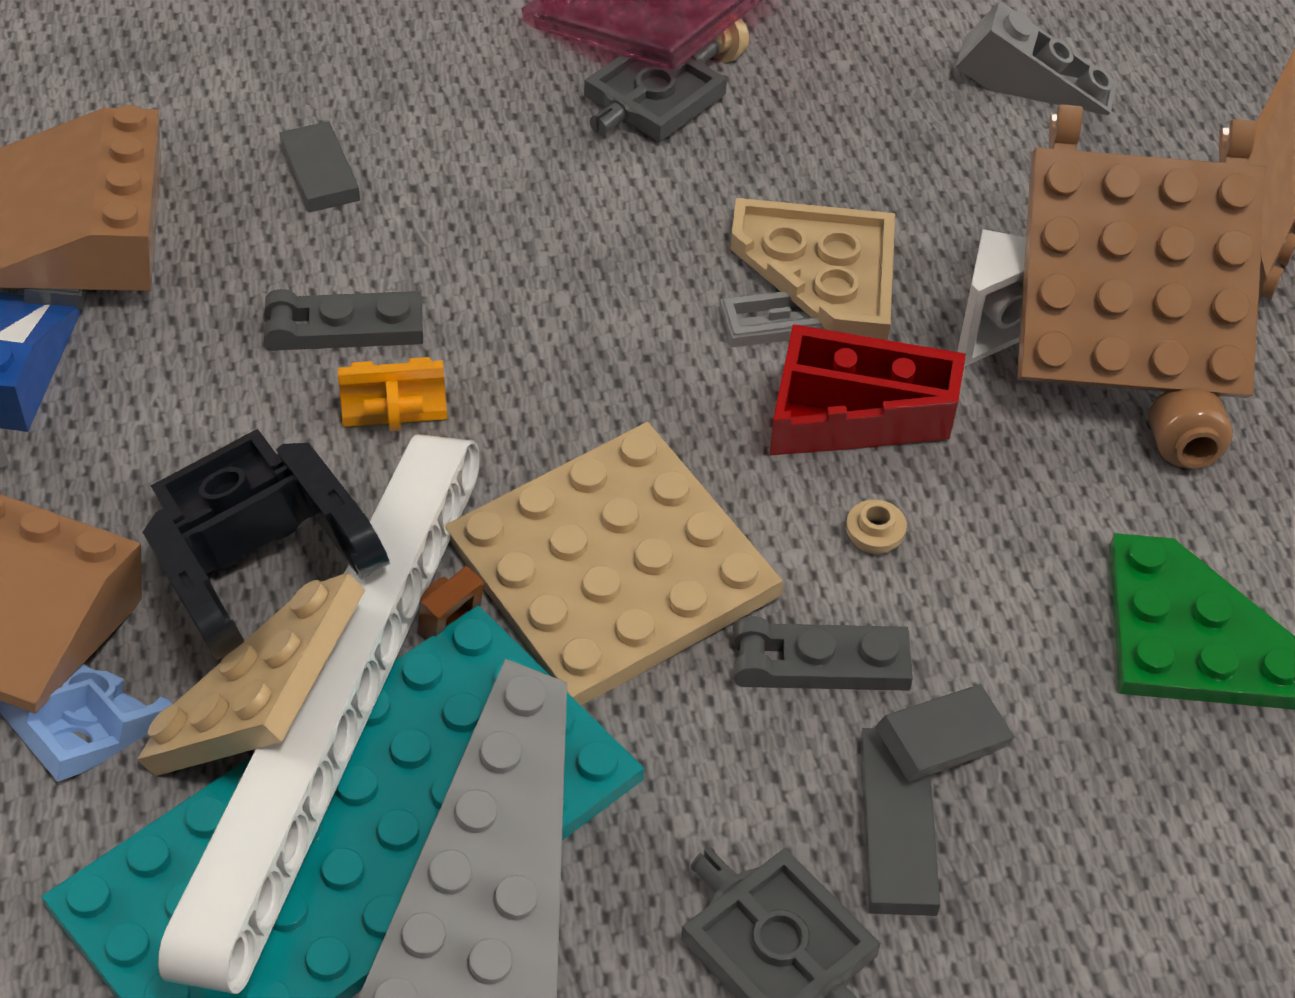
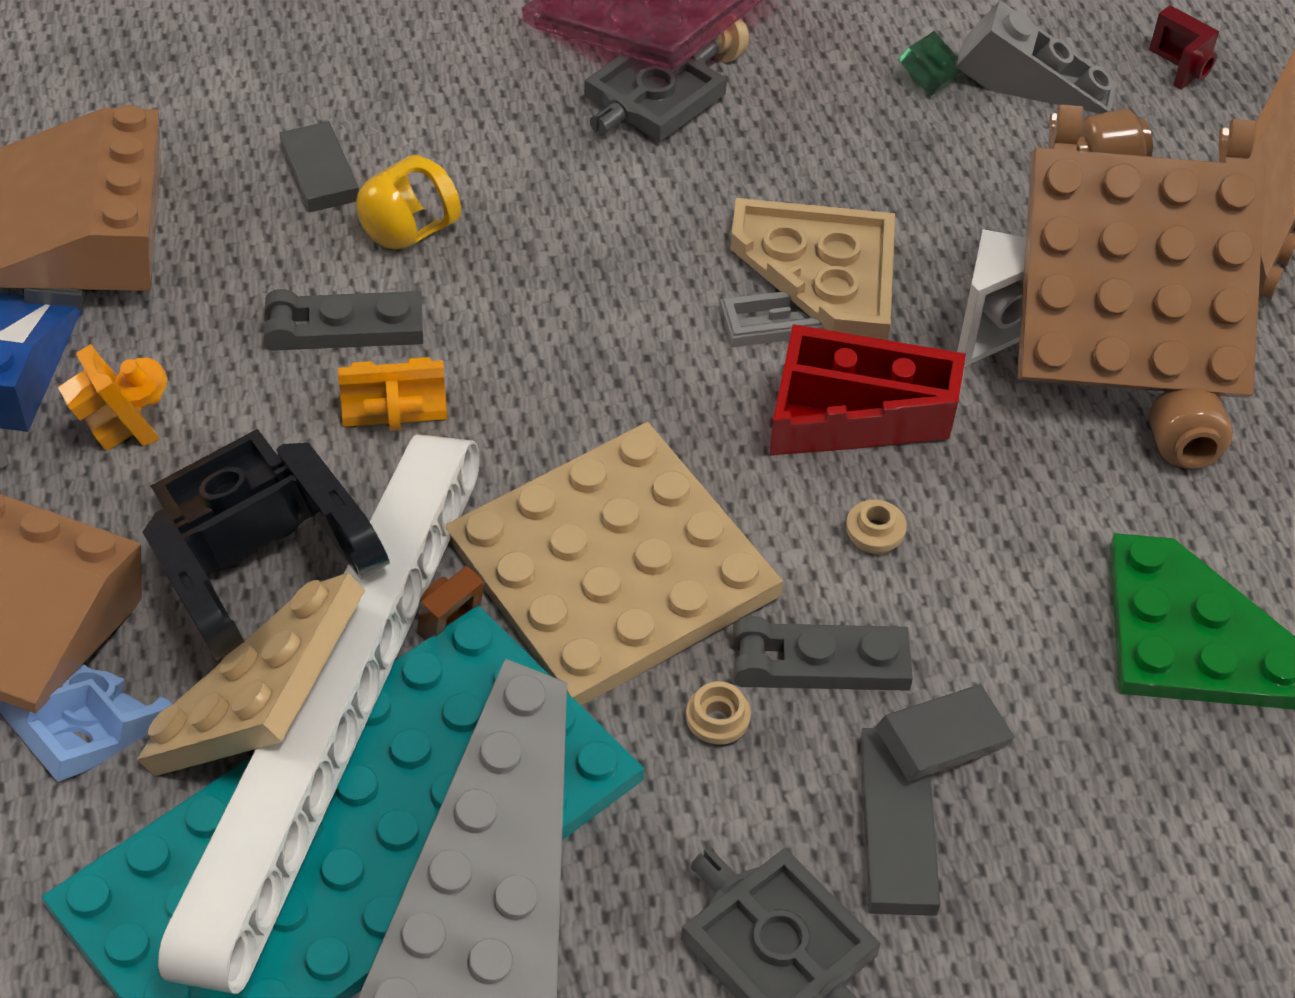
(115, 401): none -> light orange hips
(388, 203): none -> yellow helmet
(723, 698): none -> tan plate
(931, 63): none -> clear green plate
(1116, 133): none -> medium nougat head
(1185, 44): none -> dark red bracket

